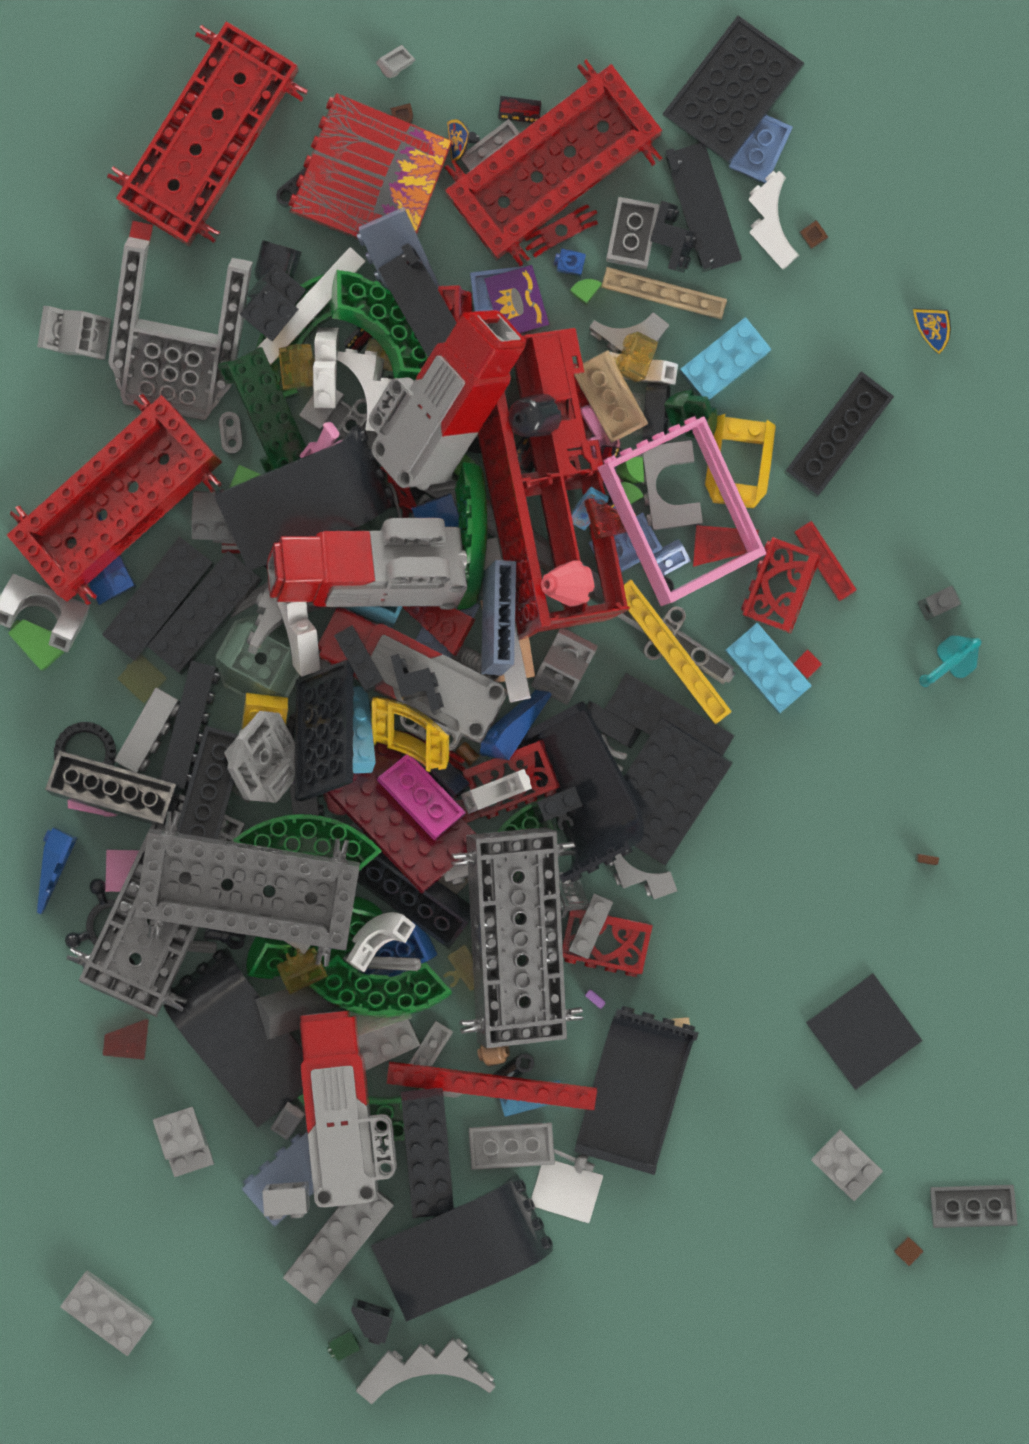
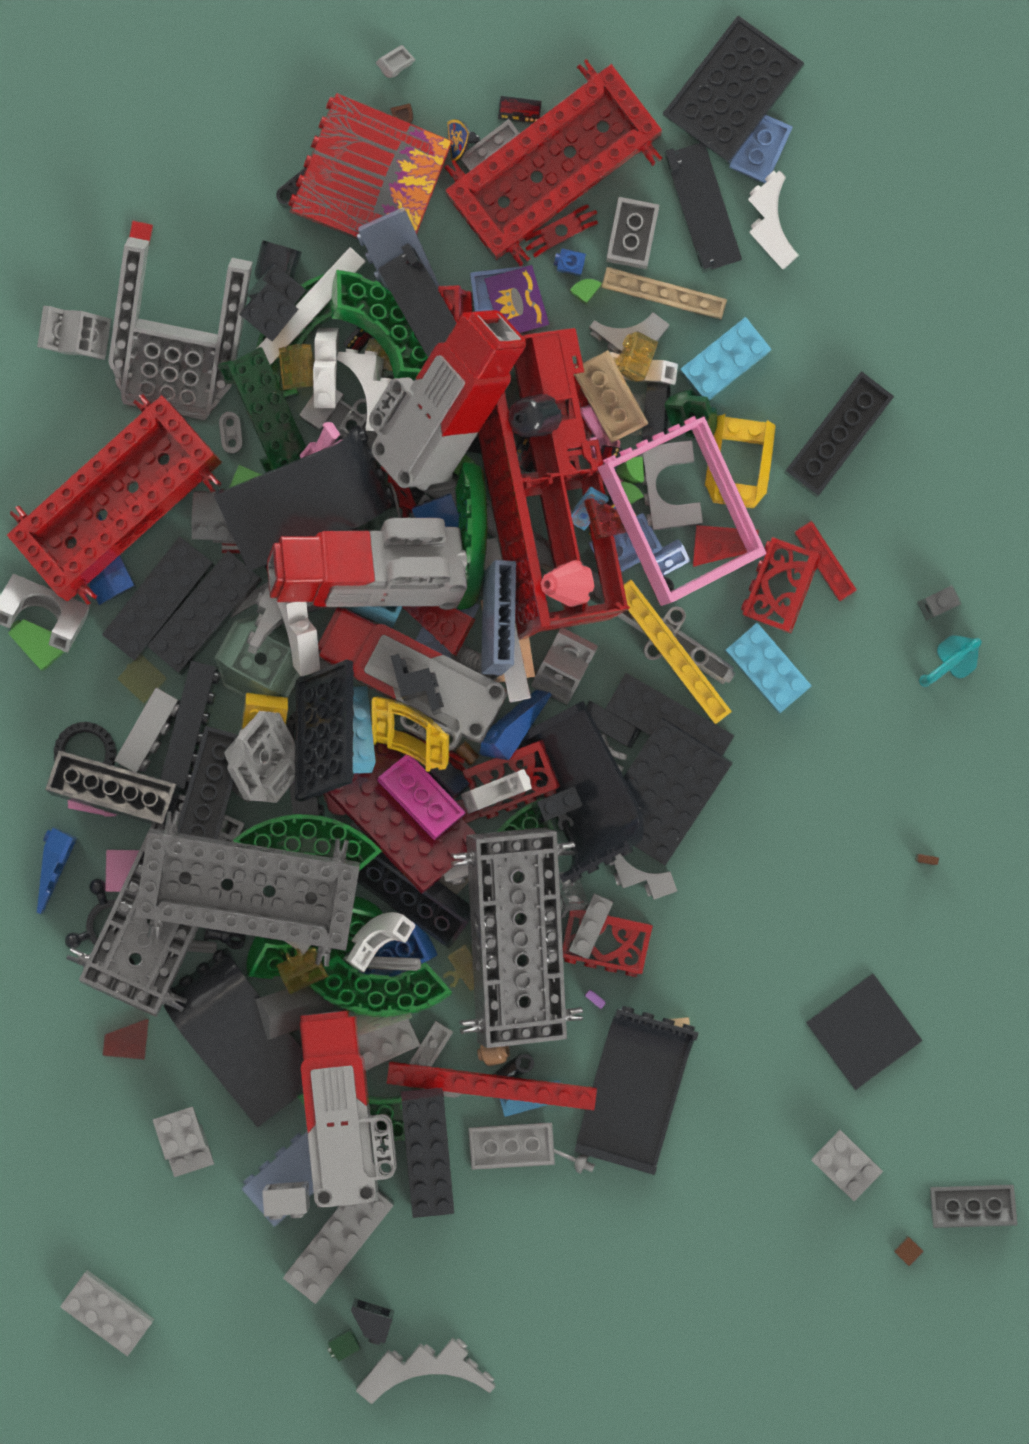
(222, 141): red piece -> none
(287, 1120): light grey tile -> none
(359, 658): black brick -> none
(463, 1249): black panel -> none
(566, 1191): white sticker -> none
(677, 238): black bracket -> none
(807, 663): red tile -> none
(813, 234): reddish brown tile -> none
(934, 327): shield -> none

